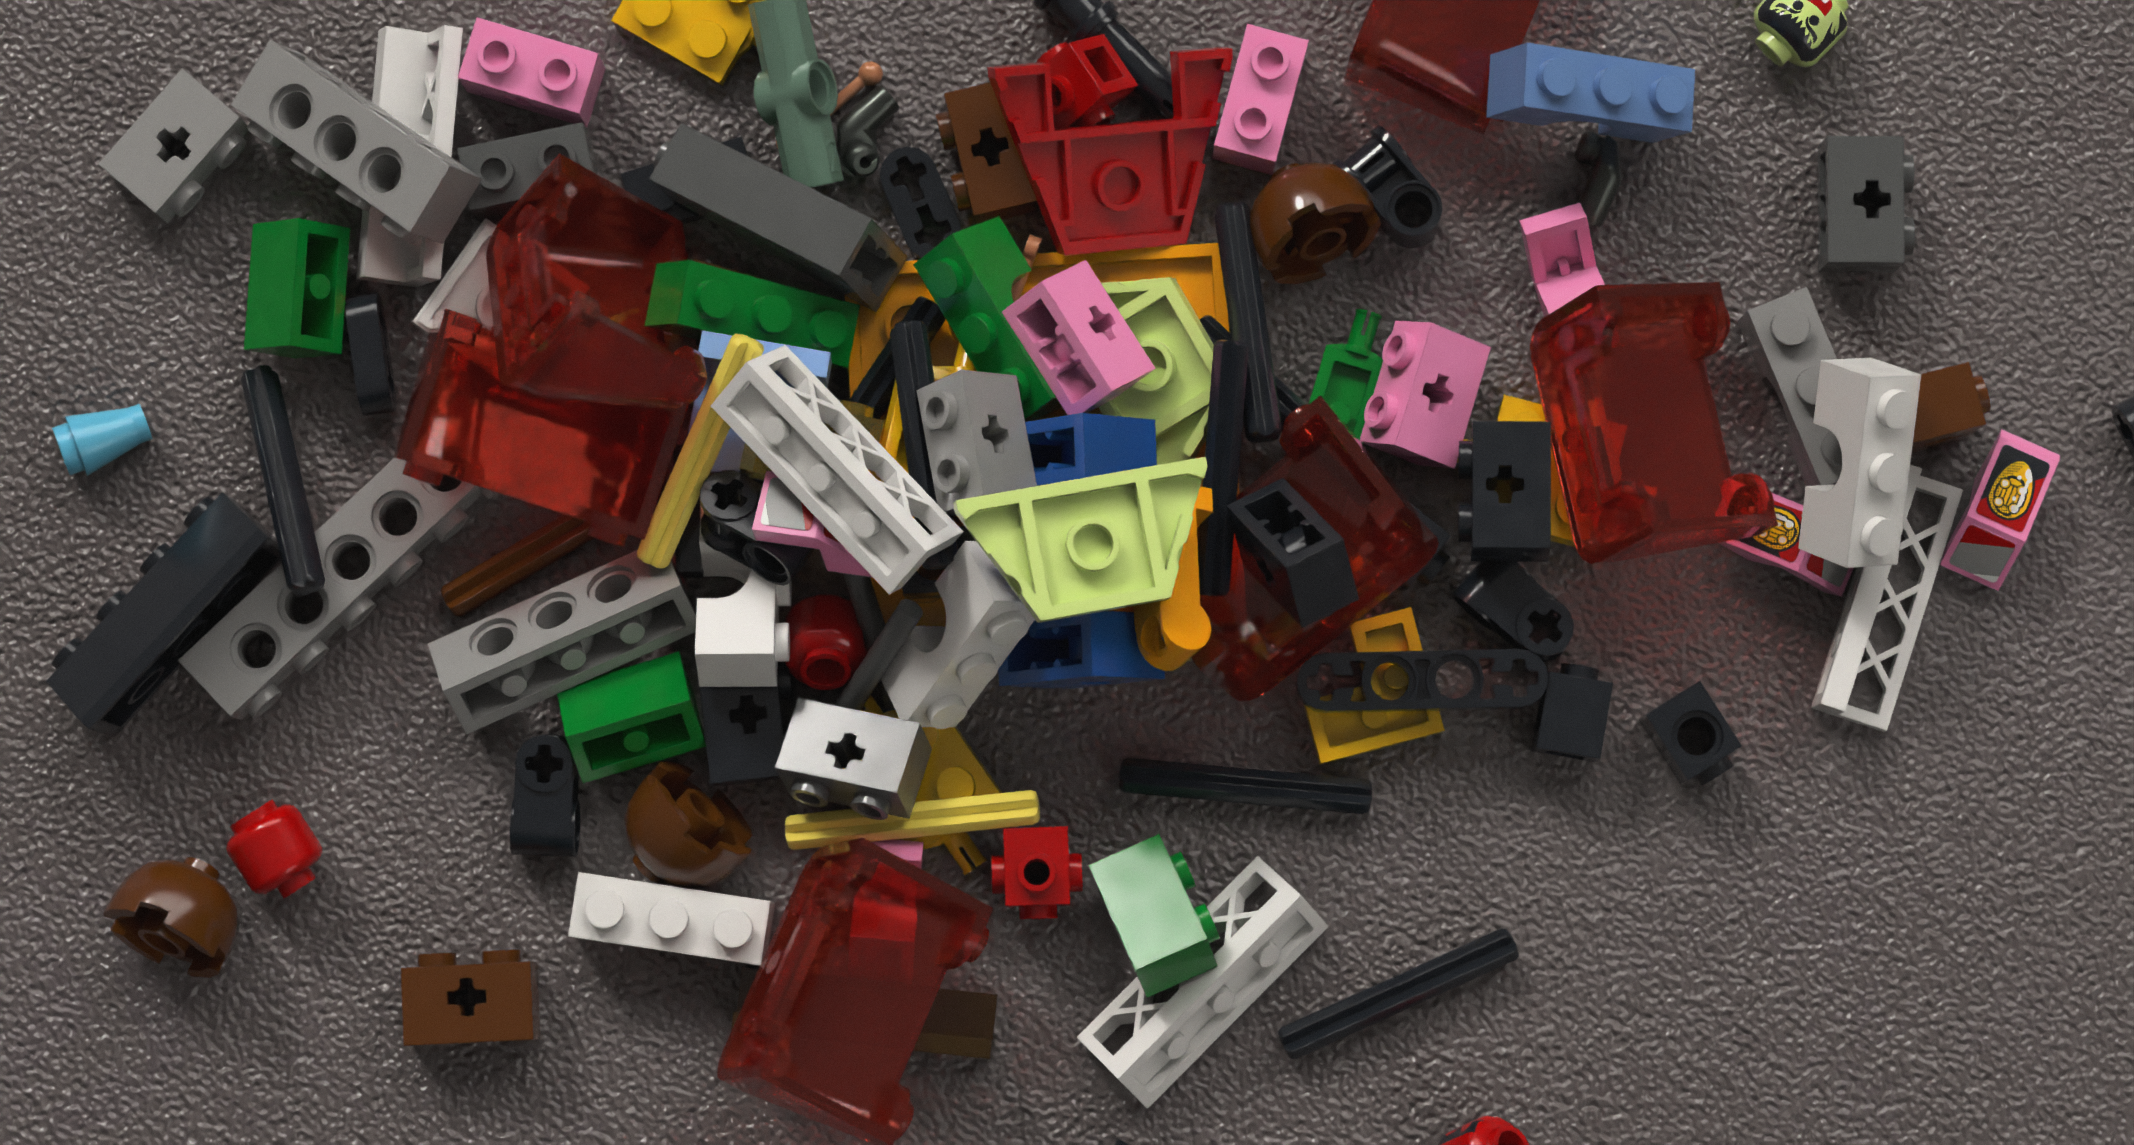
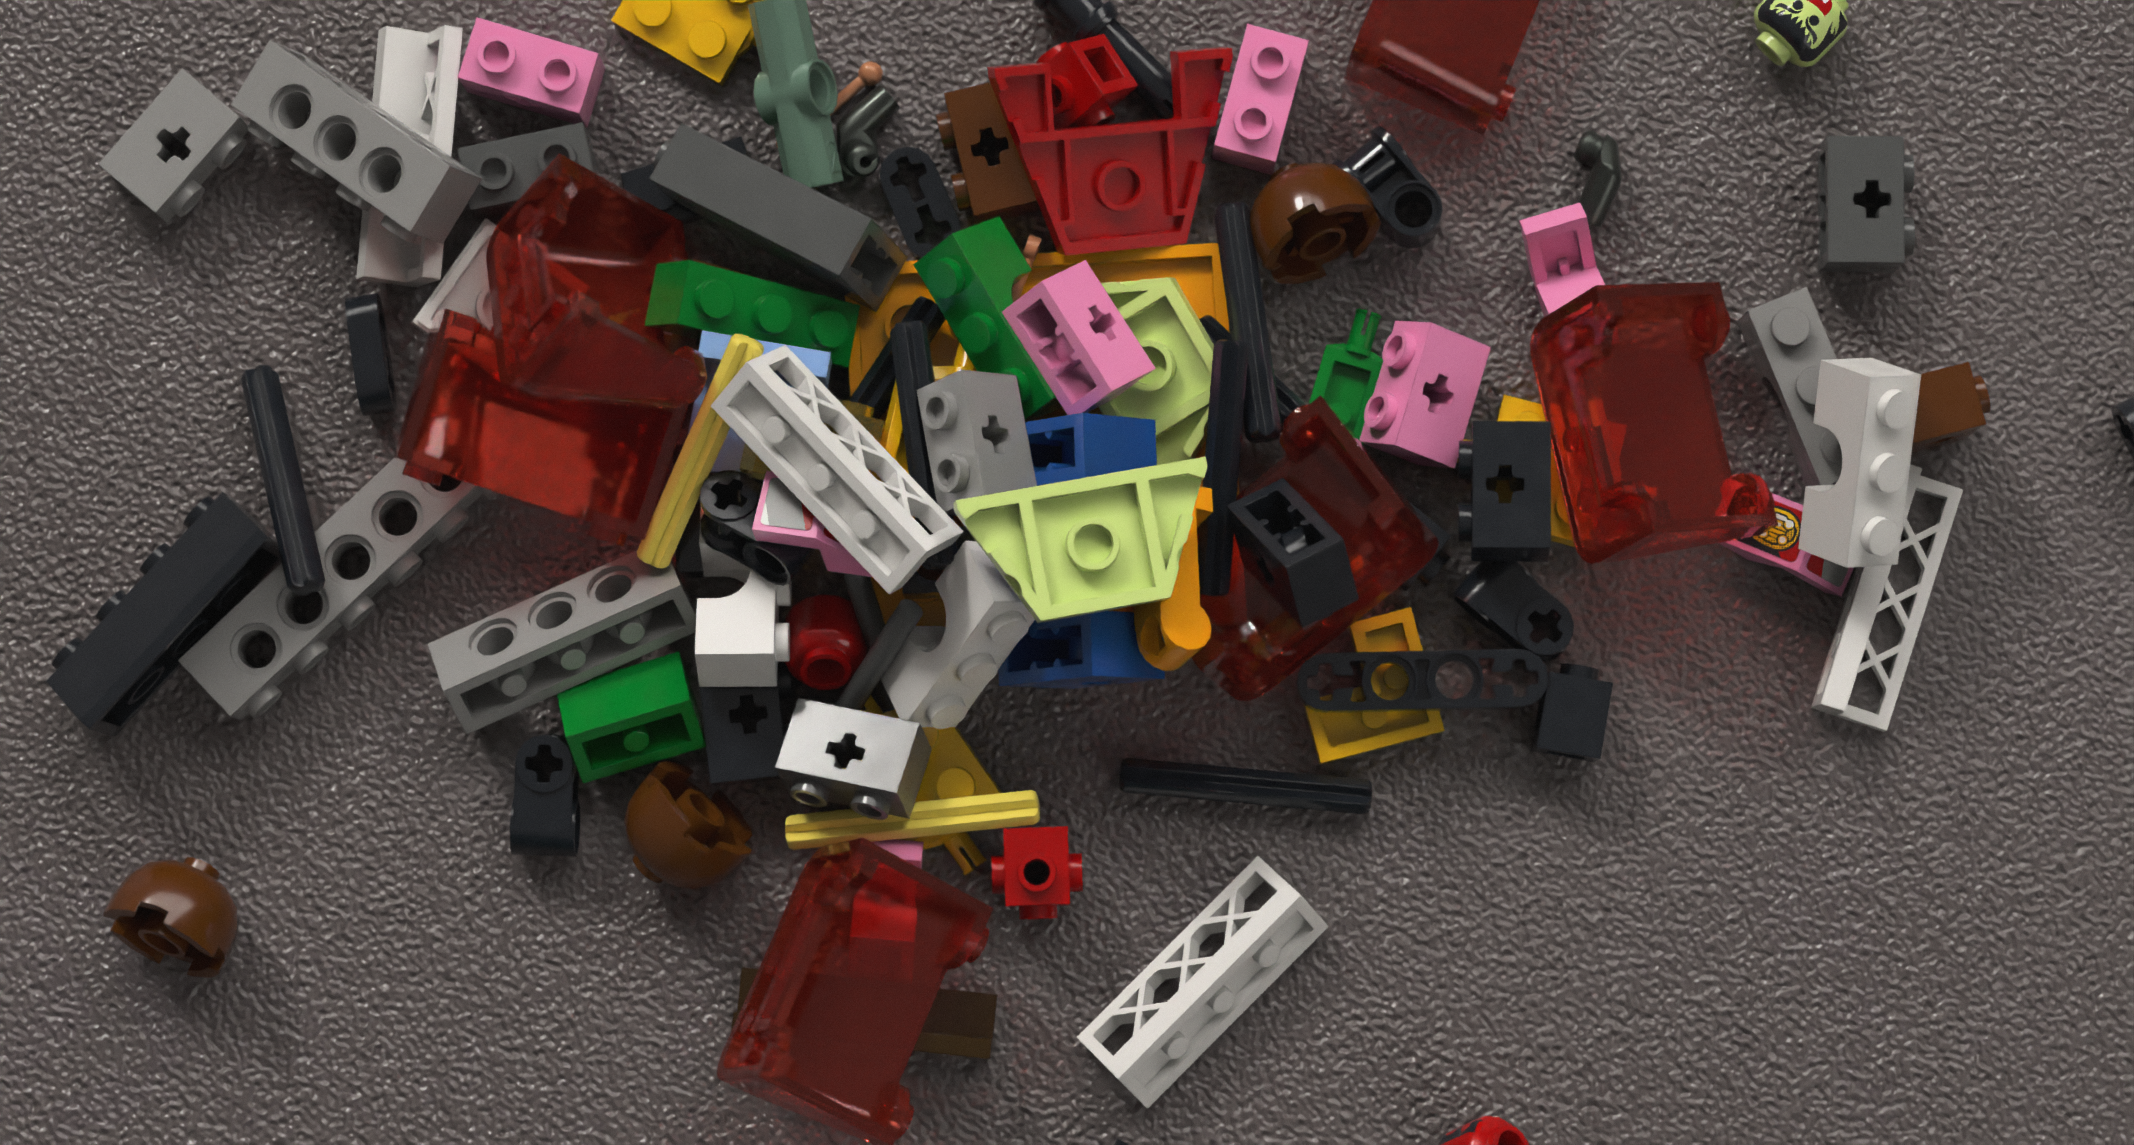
(100, 437): medium azure cone -> none
(274, 849): red head -> none
(297, 288): green brick -> none
(431, 1005): reddish brown brick -> none
(516, 563): reddish brown axle -> none
(671, 919): white arch -> none
(1154, 915): brick -> none
(1398, 993): black axle -> none
(1562, 84): medium blue arch -> none
(1663, 726): black brick -> none
(2000, 510): slope -> none

